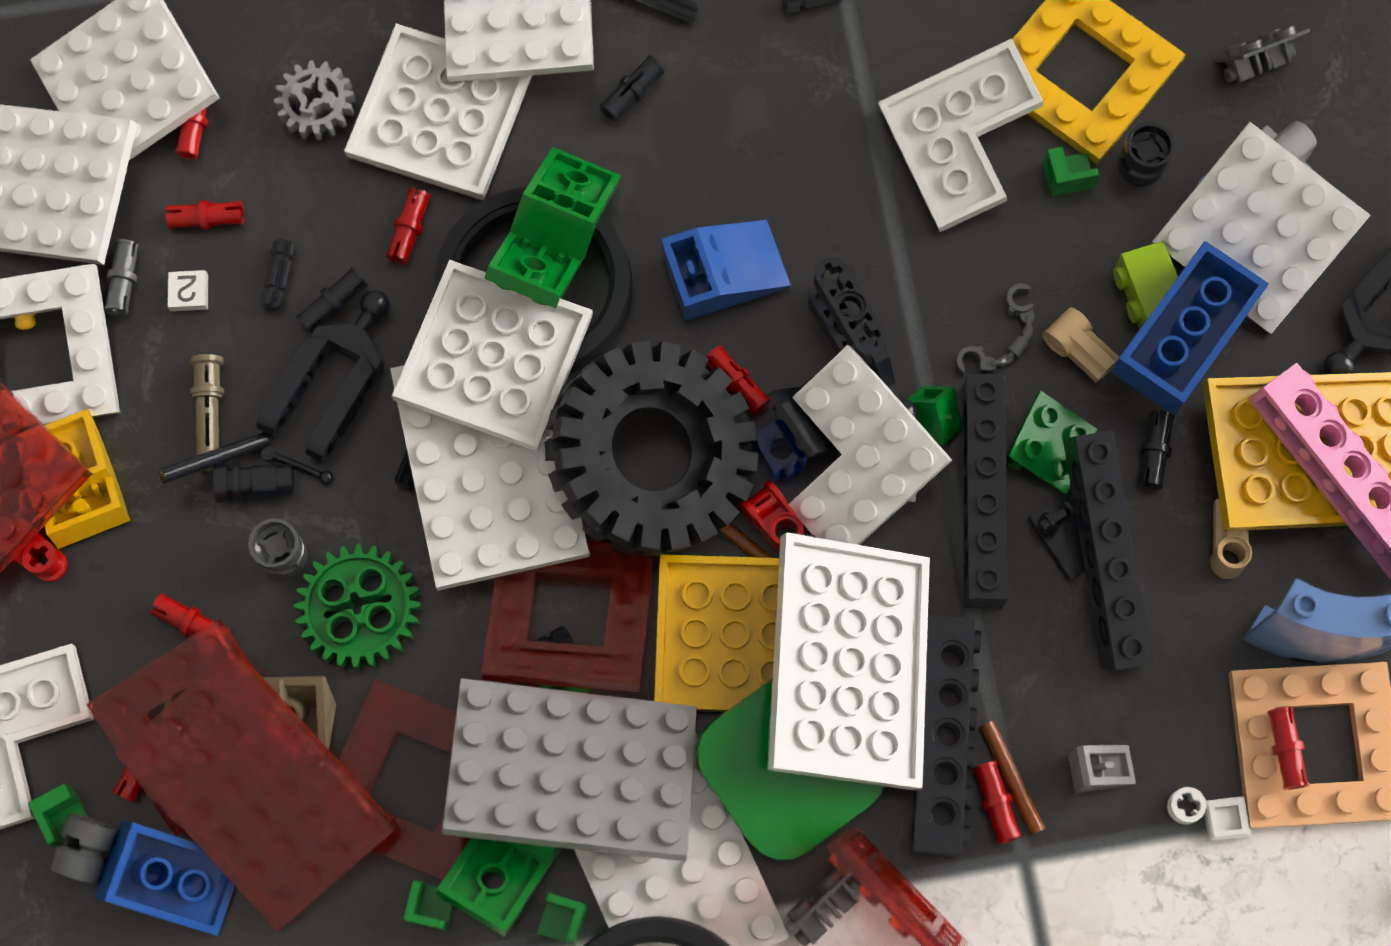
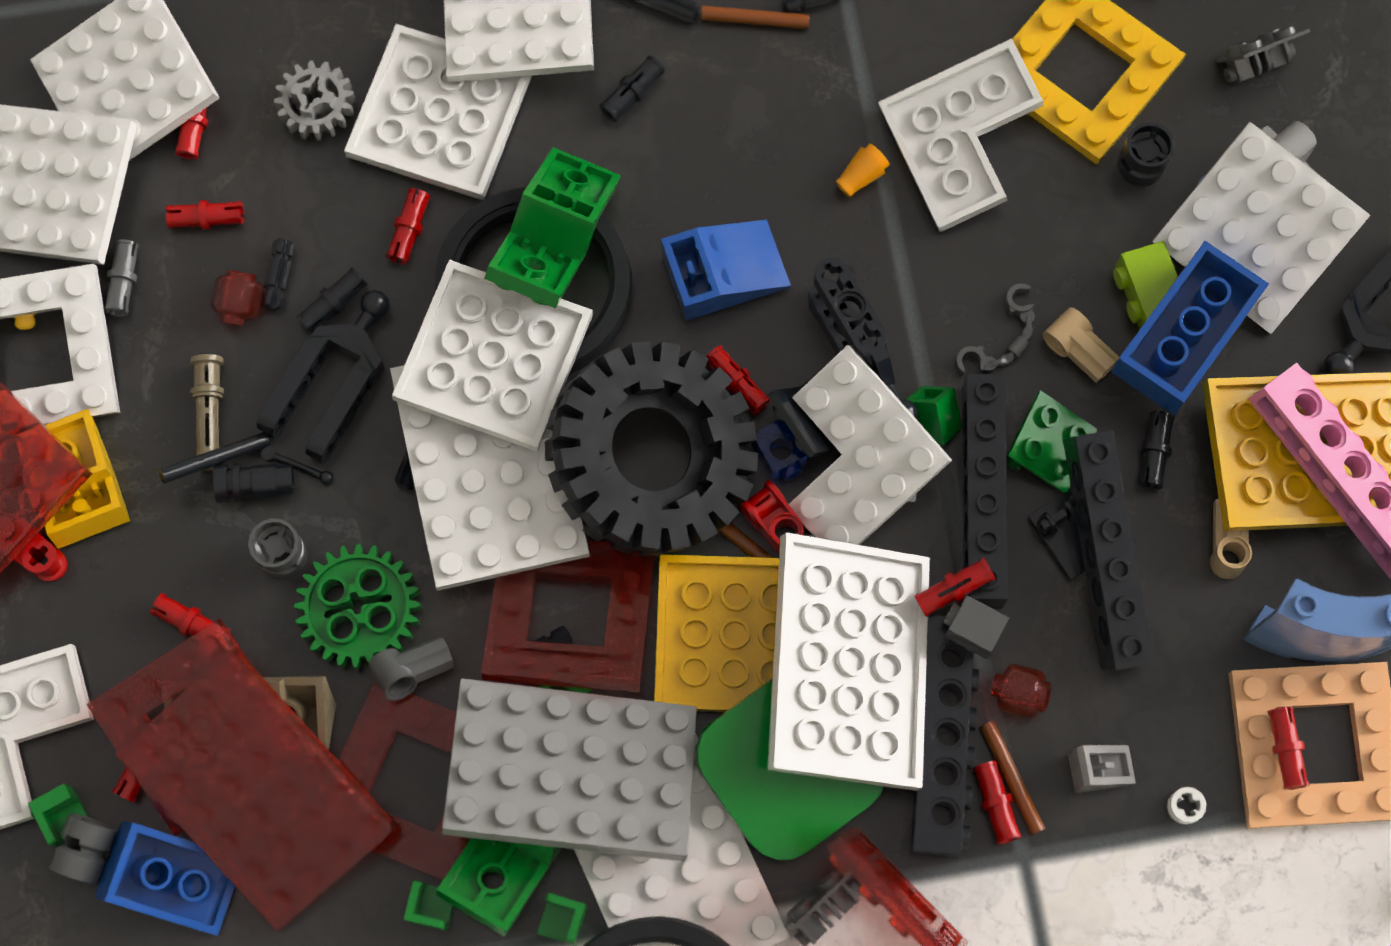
(188, 290): white tile -> none
(237, 297): none -> clear red head
(401, 671): none -> dark grey piece
(755, 17): none -> dark orange bar
(862, 170): none -> light orange cone
(931, 601): none -> red pin
(975, 626): none -> dark grey brick
(1021, 691): none -> clear red head
(1068, 173): green panel -> none
(1227, 819): white tile -> none

